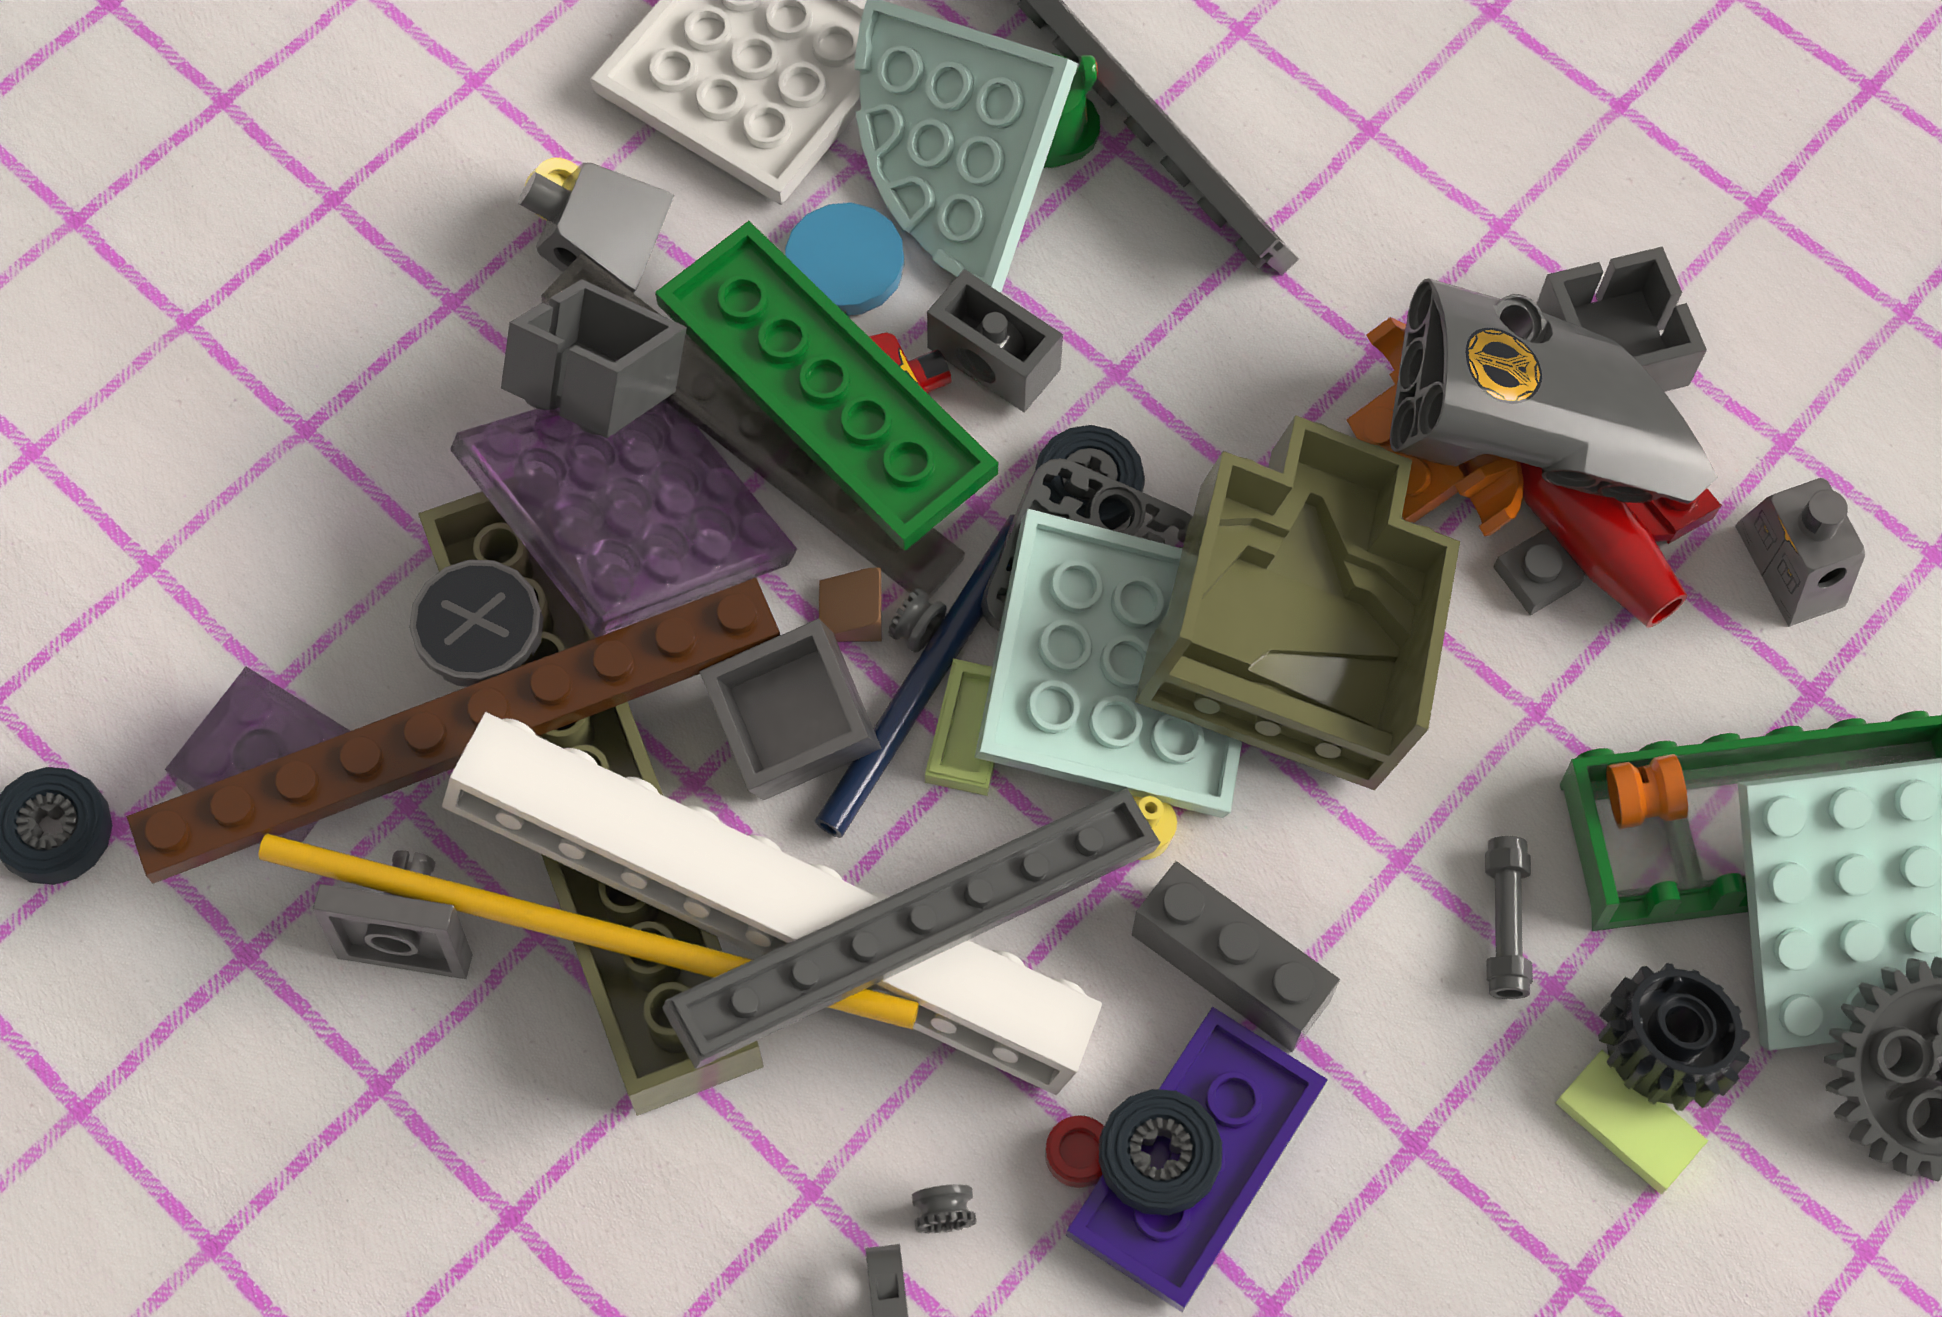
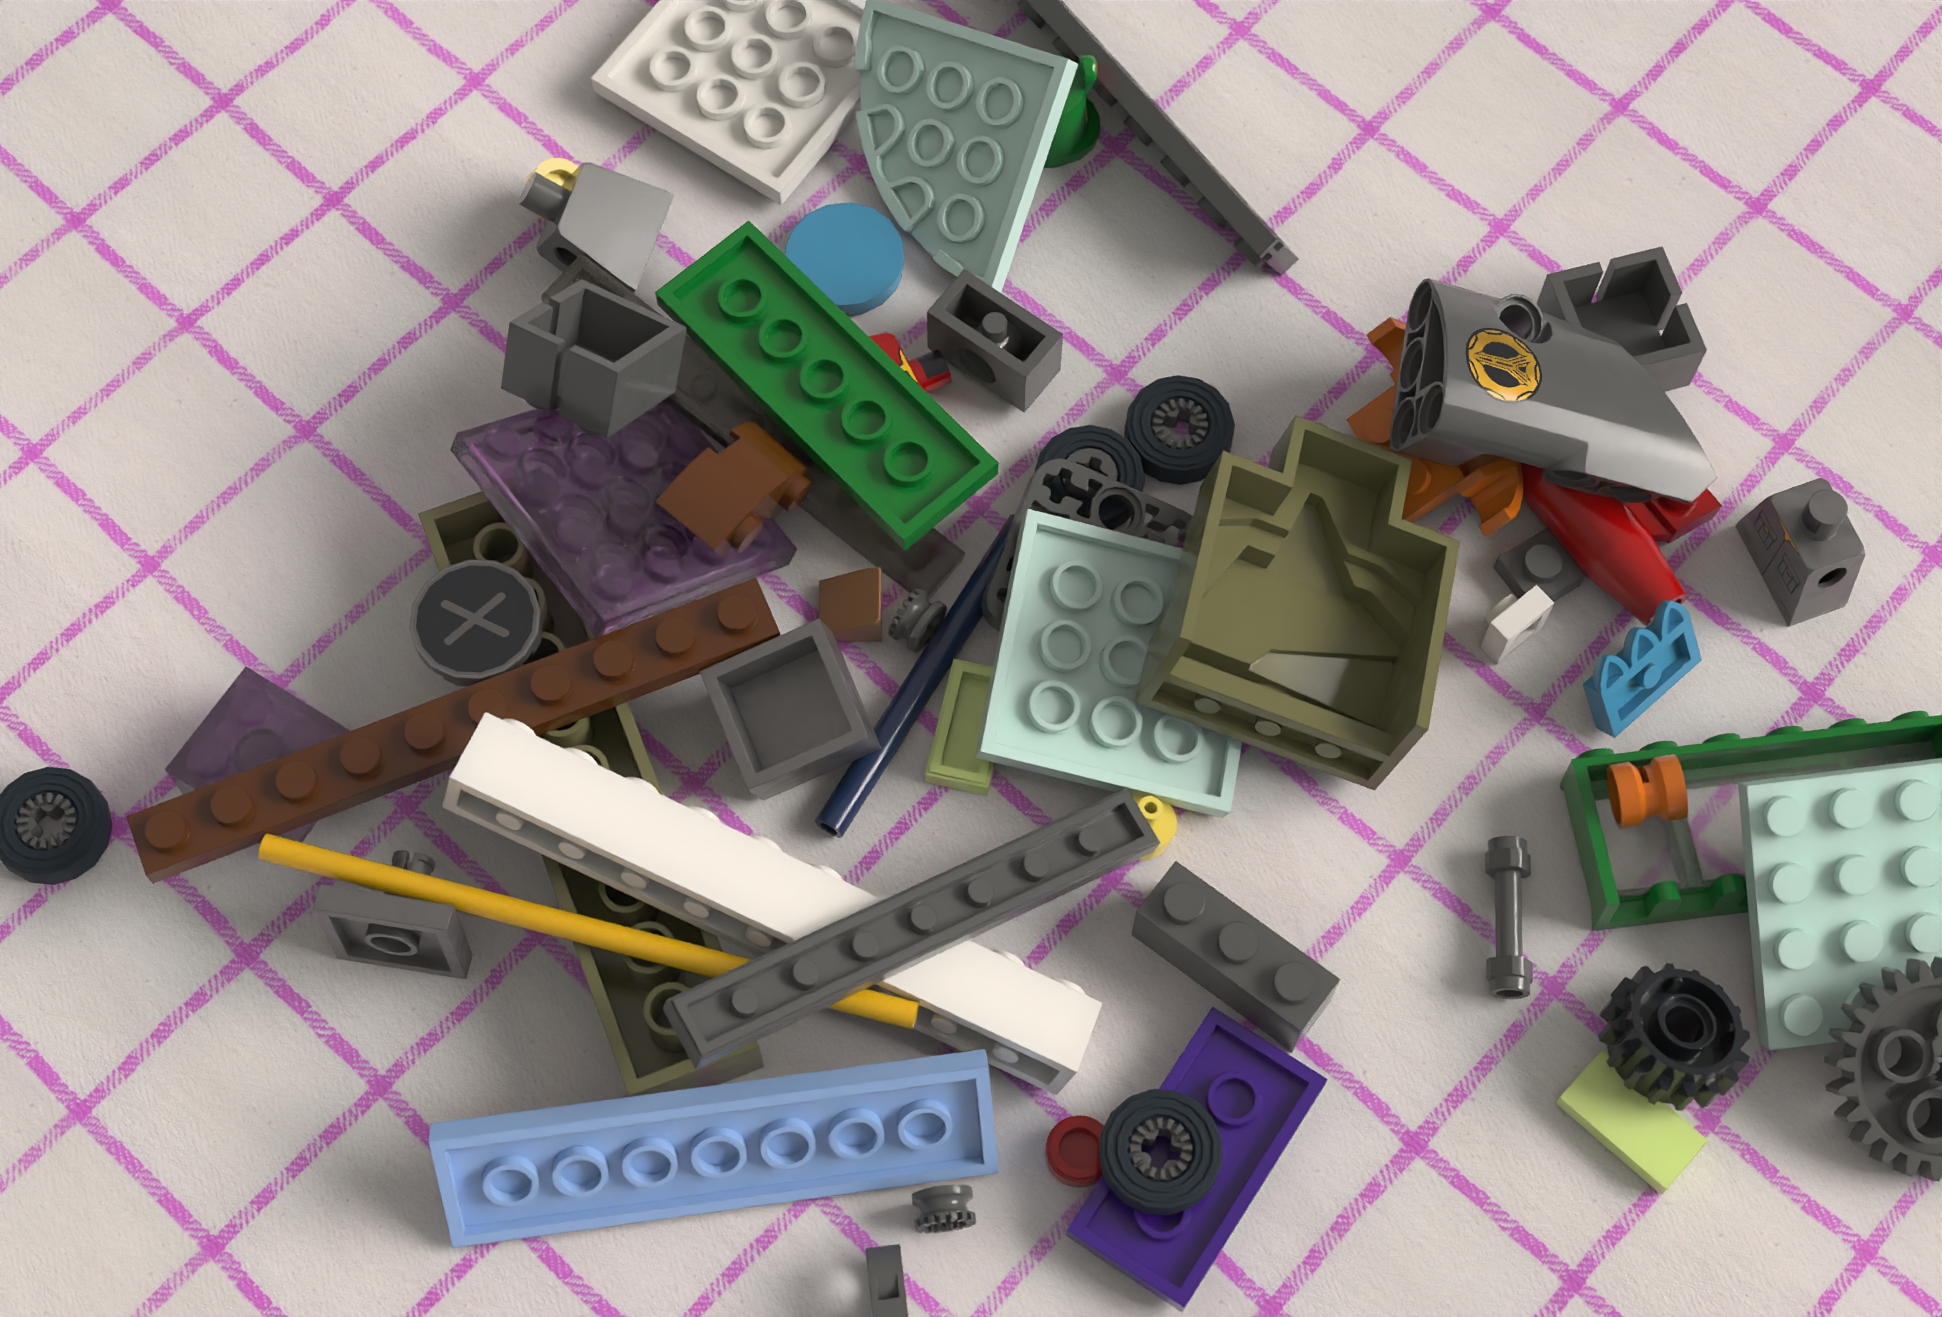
(715, 1148): none -> light blue plate
(735, 491): none -> reddish brown brick
(1160, 408): none -> black bush
(1515, 622): none -> white plate
(1643, 670): none -> dark azure plate

